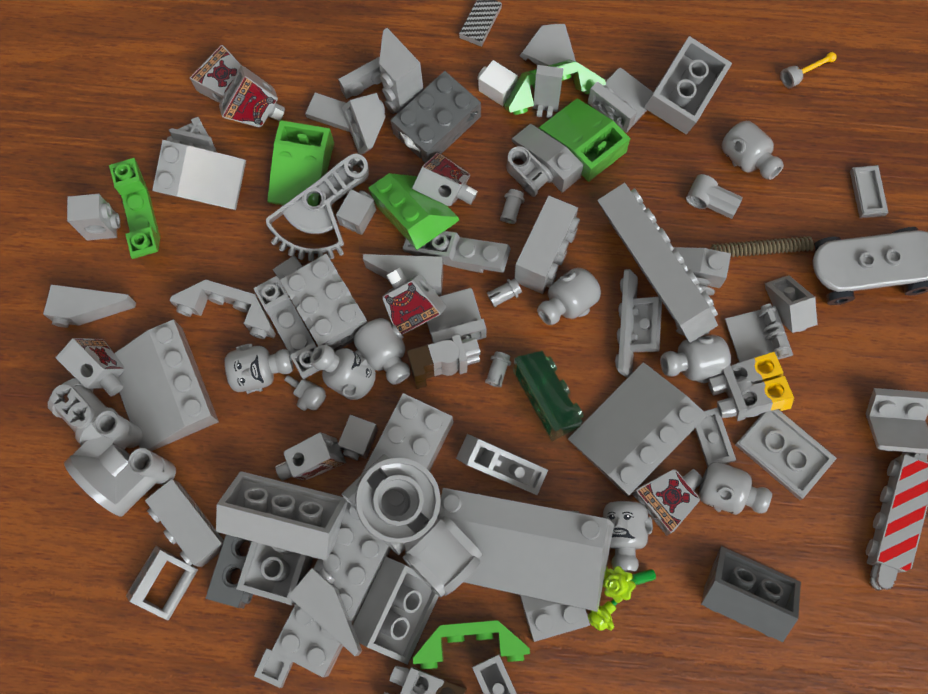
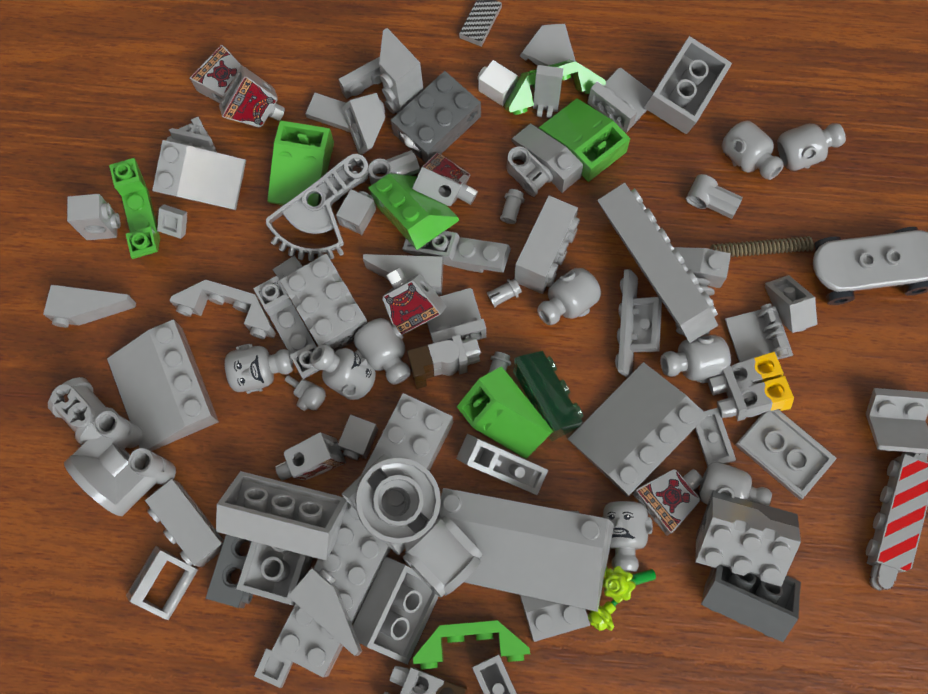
(92, 364): light grey torso -> none
(172, 221): none -> light grey plate
(402, 164): none -> light grey piece
(504, 413): none -> bright green slope
(747, 538): none -> light grey piece
(793, 75): light grey hinge -> none
(808, 144): none -> light grey piece
(869, 191): light grey tile -> none

